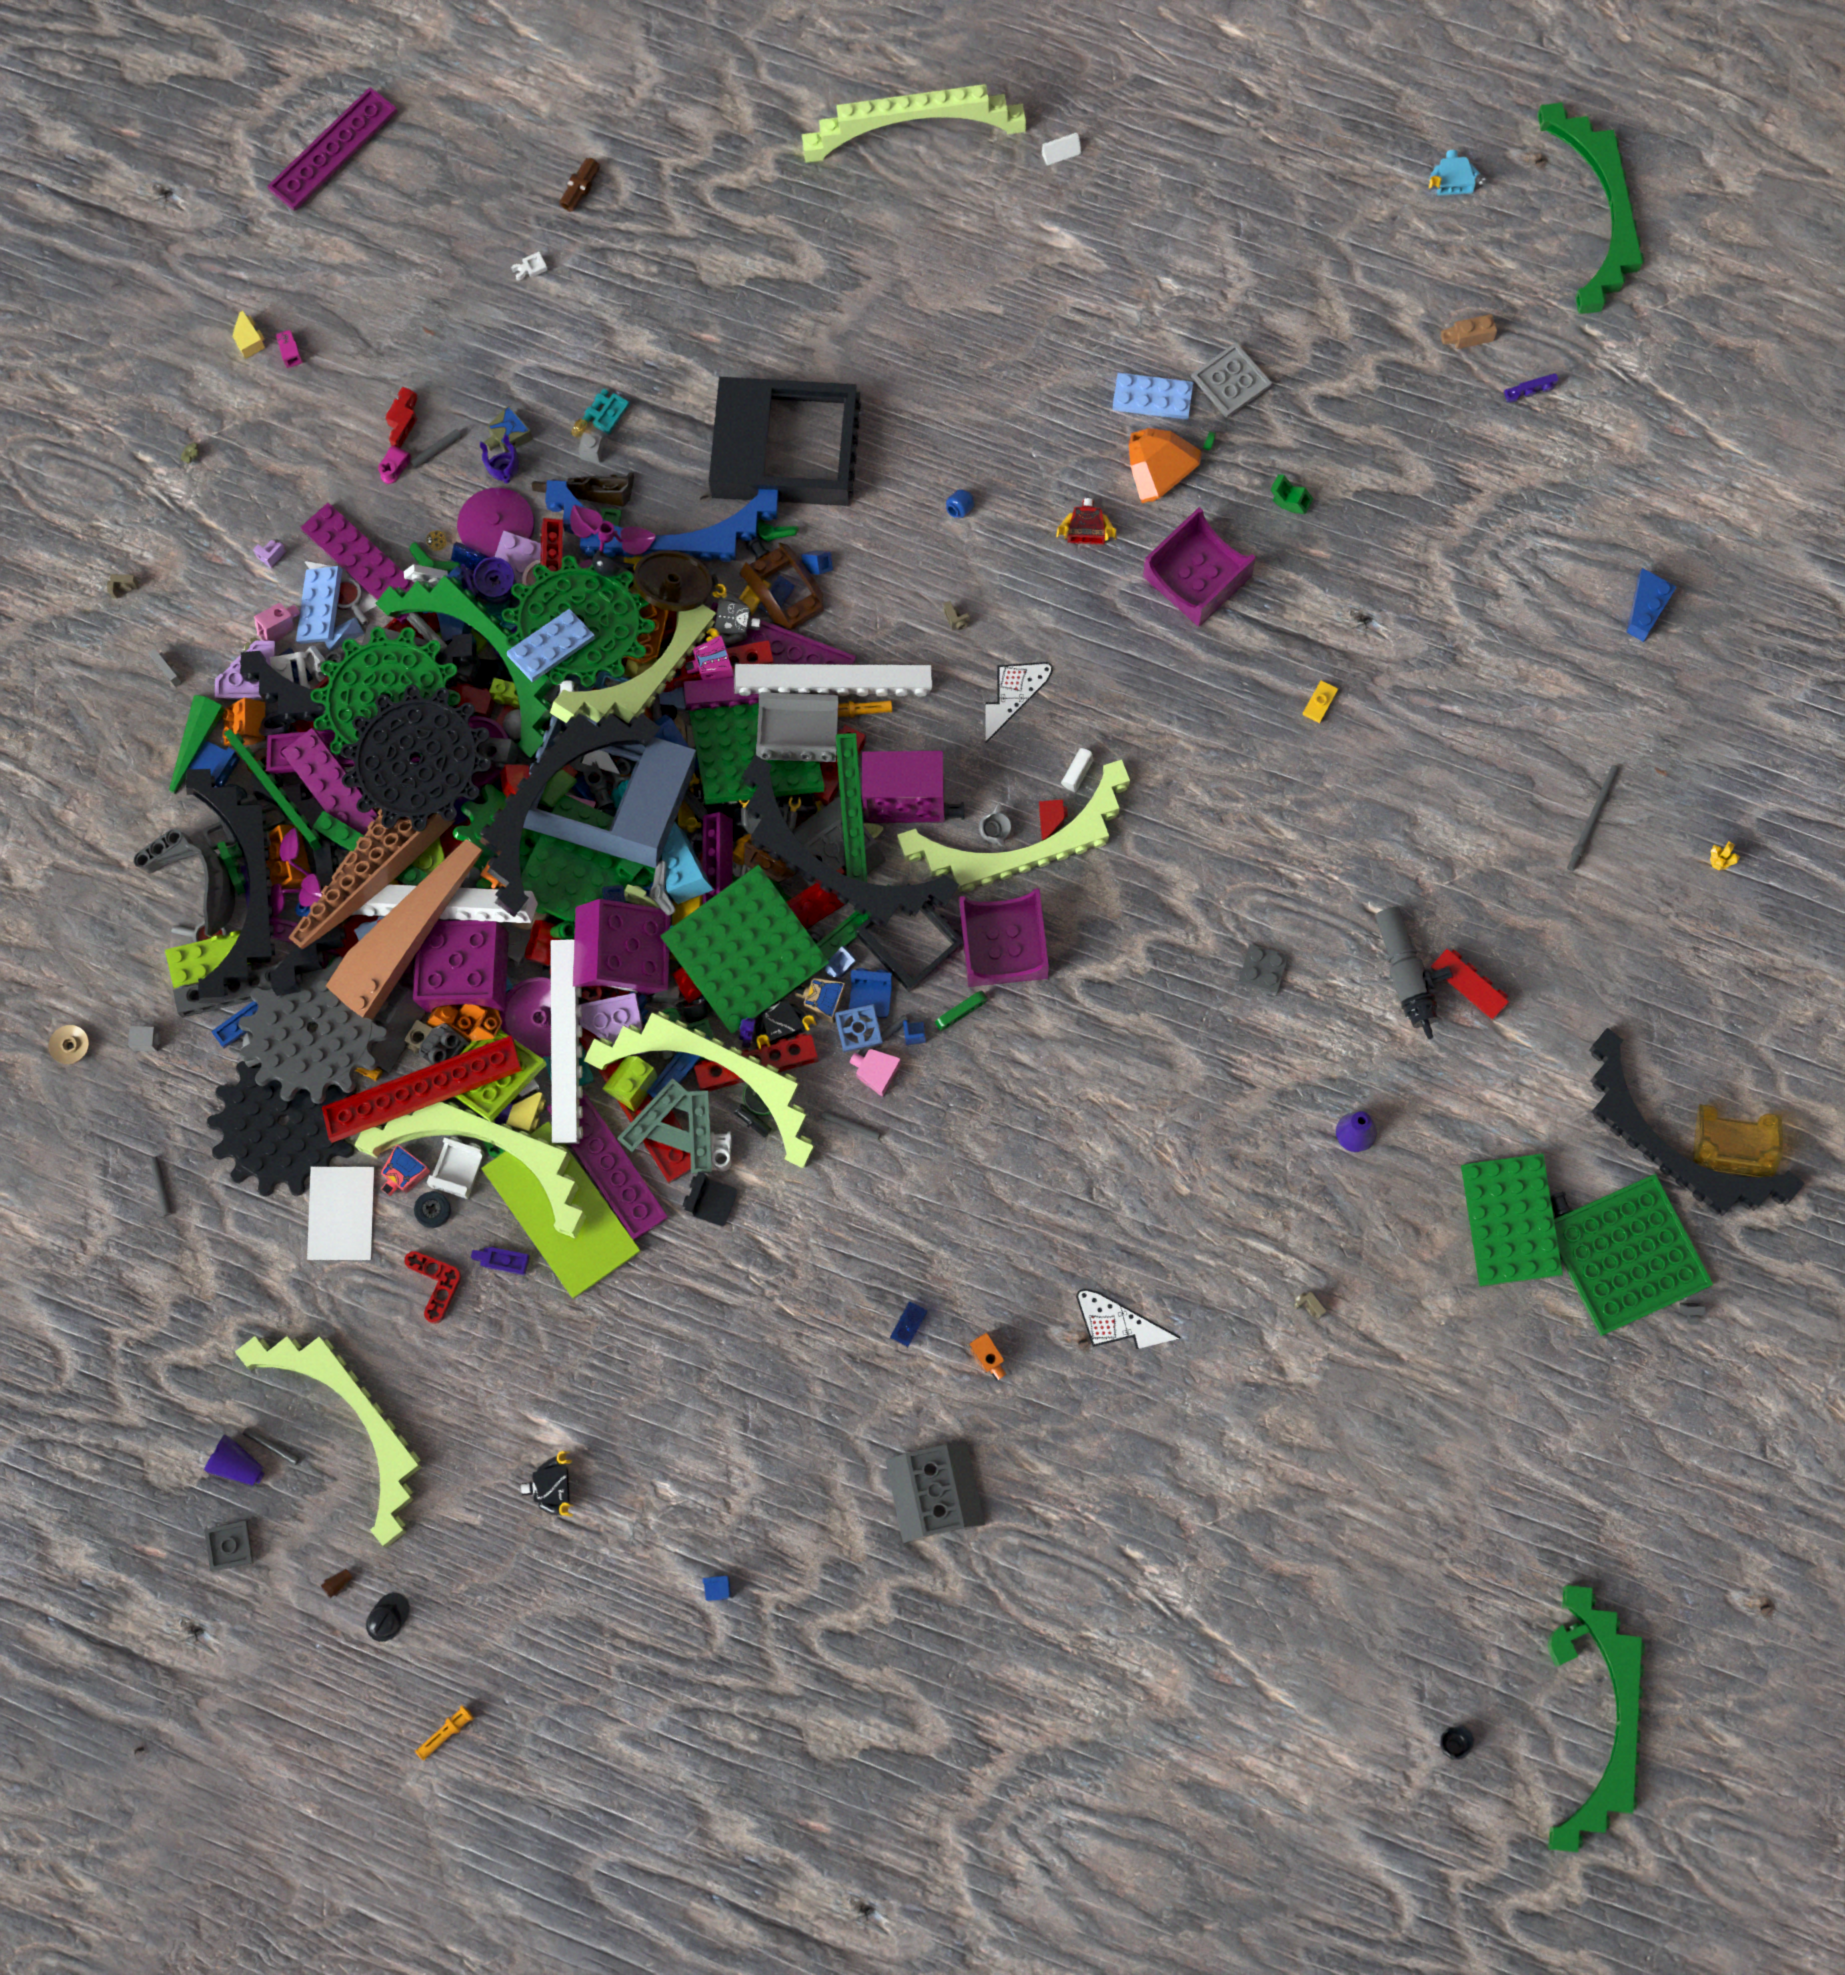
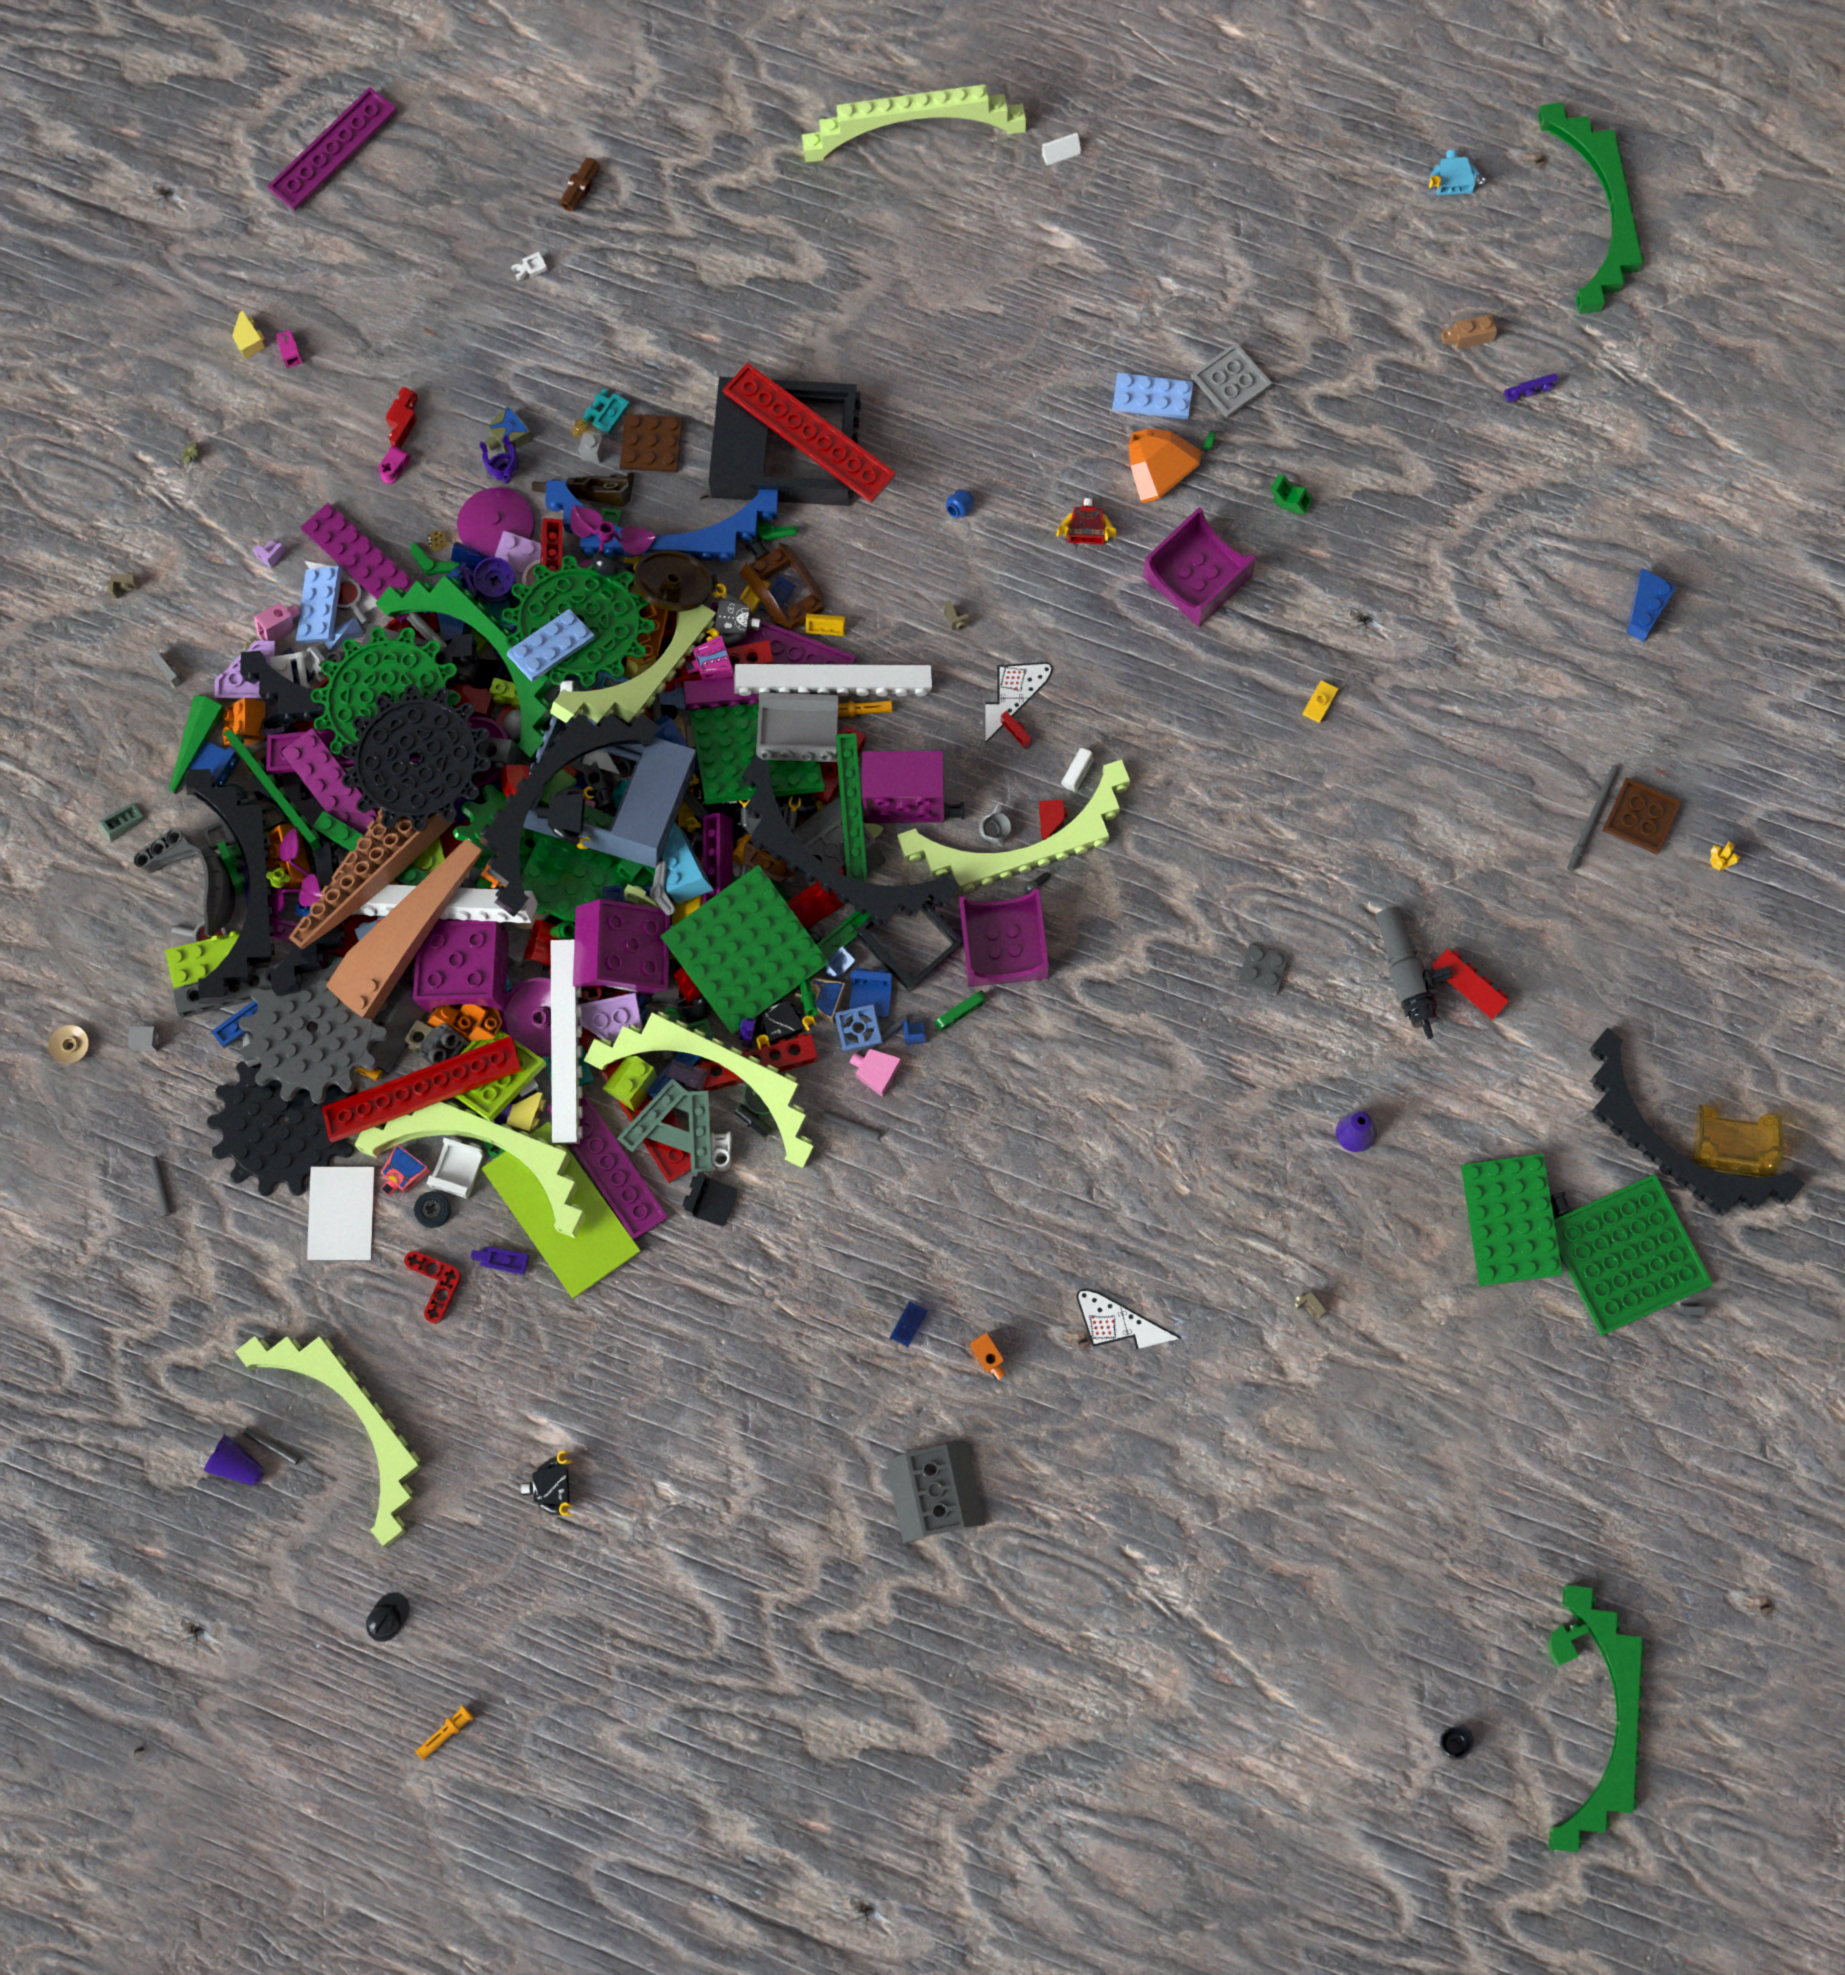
(124, 826): none -> sand green slope
(228, 1546): dark grey plate -> none
(278, 877): none -> lime plate
(335, 1584): reddish brown cone -> none
(423, 574): white plate -> none
(435, 448): dark grey piece -> none
(567, 814): none -> black torso
(651, 443): none -> reddish brown plate
(692, 1076): none -> clear purple piece
(717, 1588): blue panel -> none
(808, 998): none -> green axle
(809, 433): none -> red plate
(818, 561): blue panel -> none
(825, 624): none -> yellow plate
(1016, 729): none -> red plate
(1029, 886): none -> piece
(1641, 816): none -> reddish brown plate

